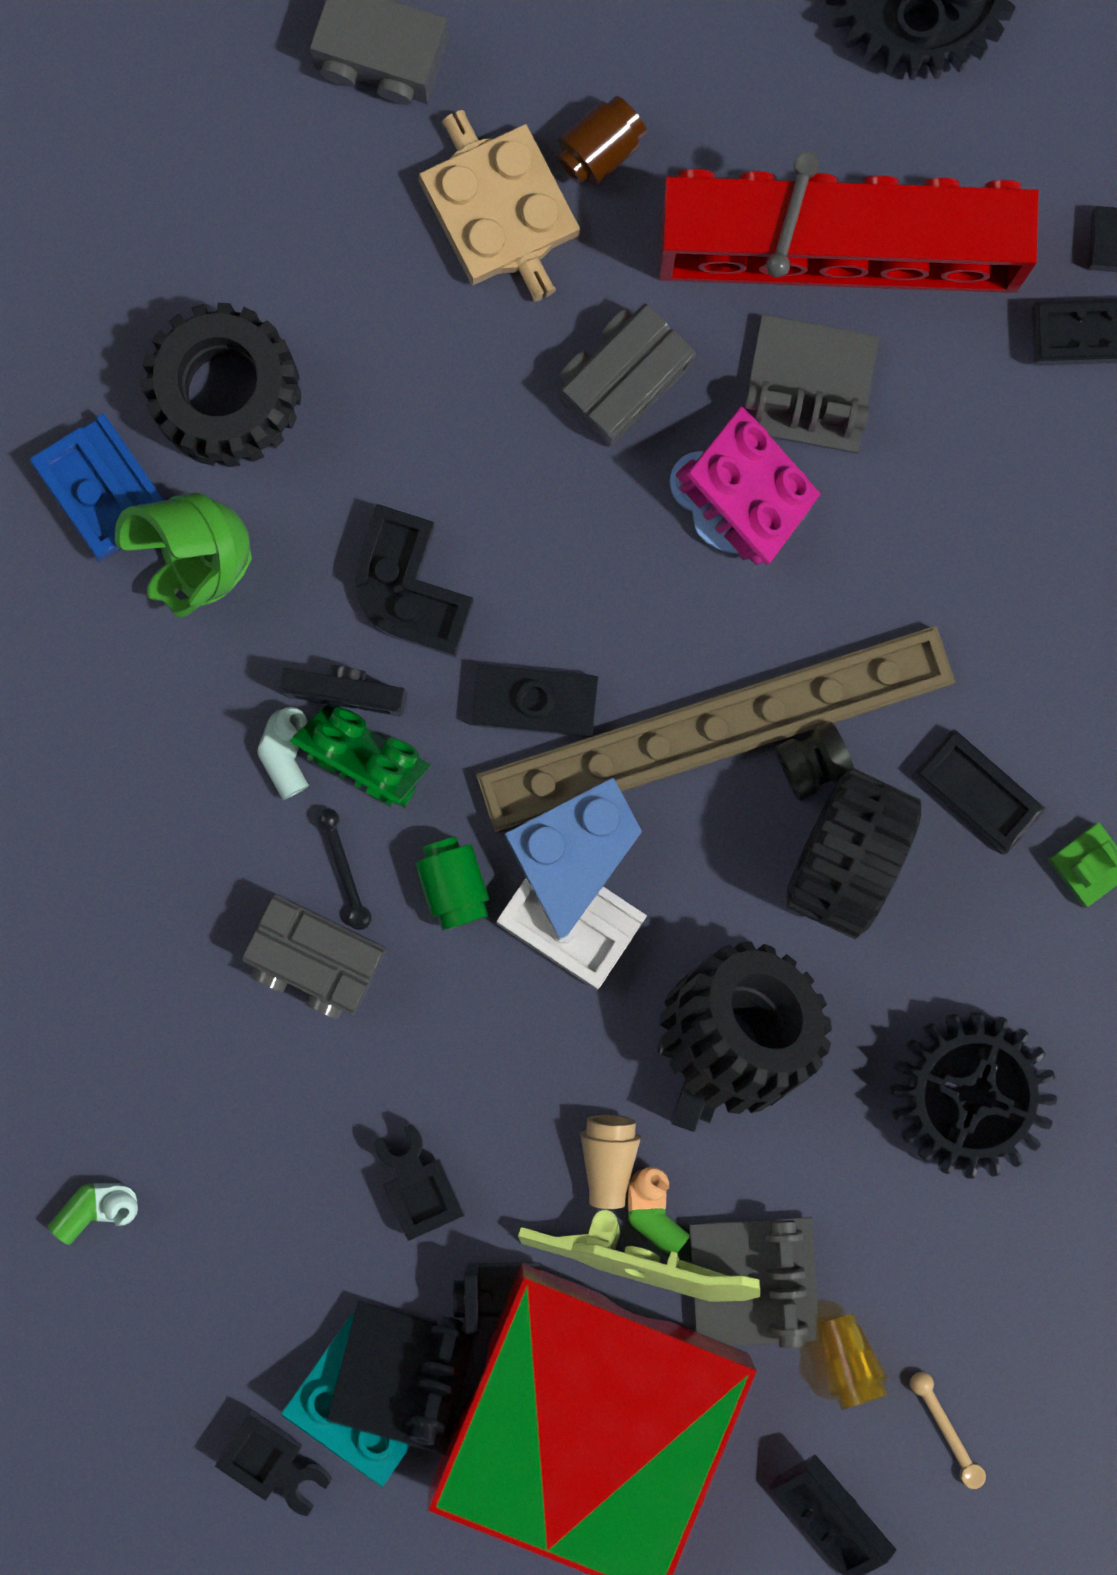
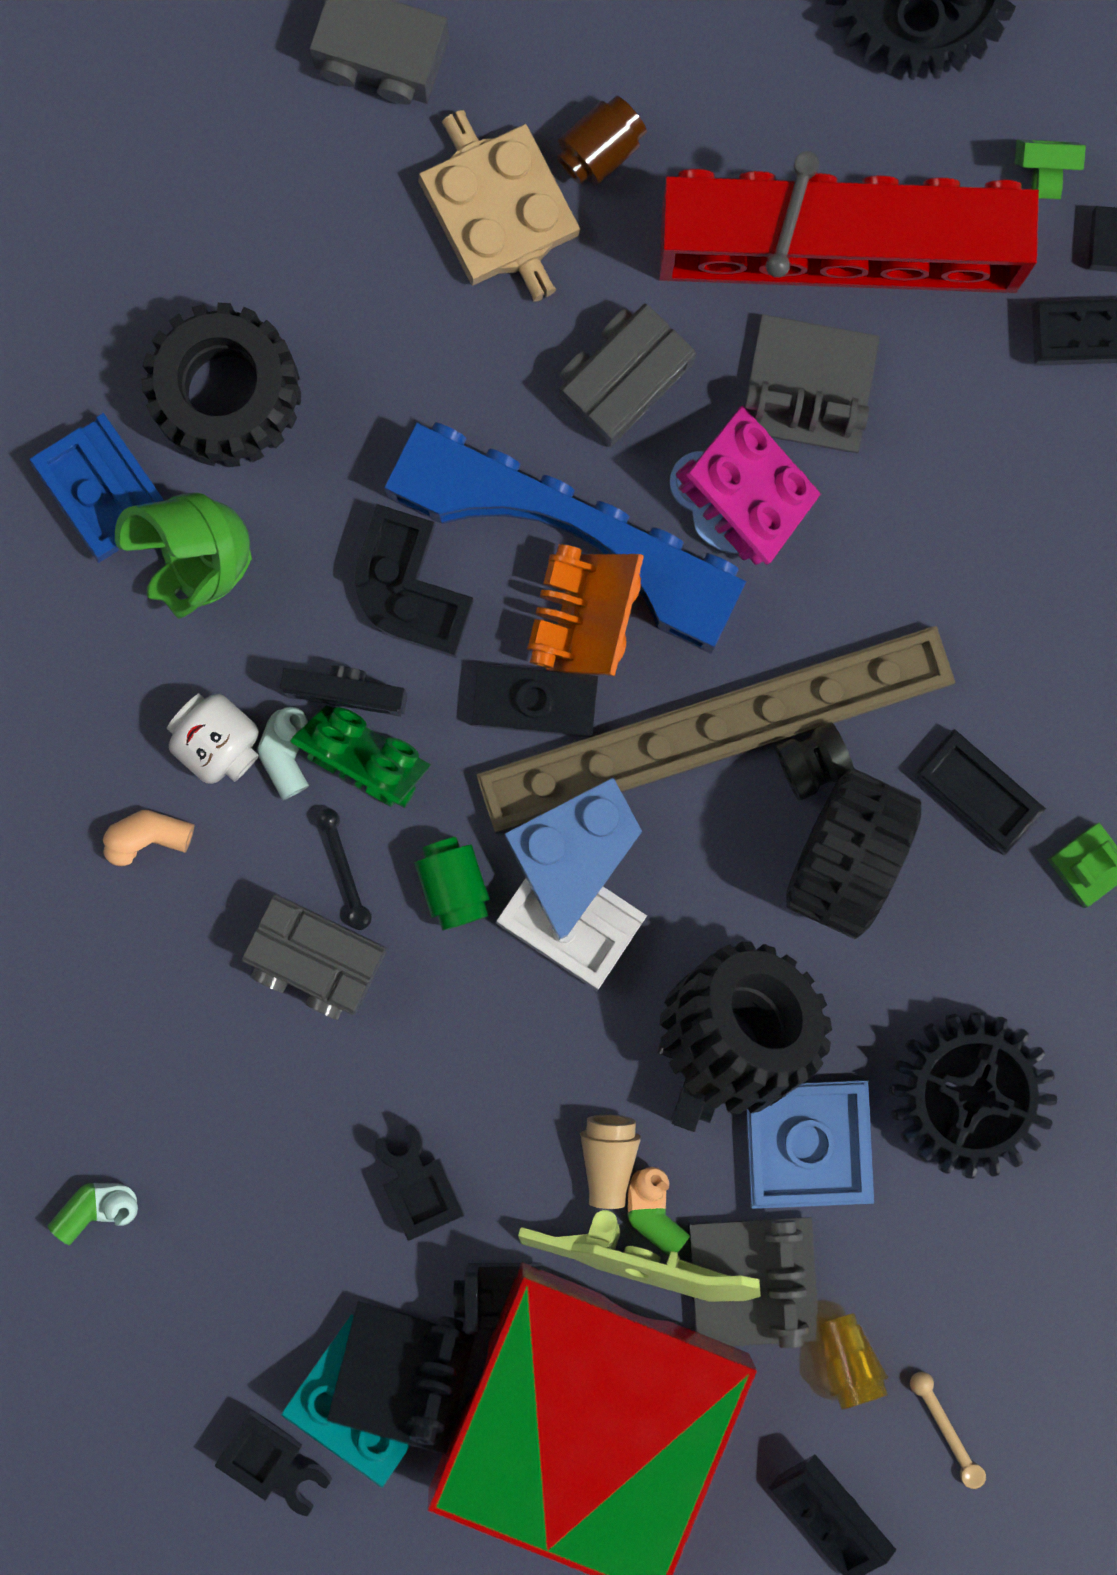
(141, 829): none -> light nougat arm
(213, 738): none -> white head
(457, 483): none -> blue arch
(592, 612): none -> orange hinge
(812, 1147): none -> medium blue tile
(1048, 161): none -> bright green tile

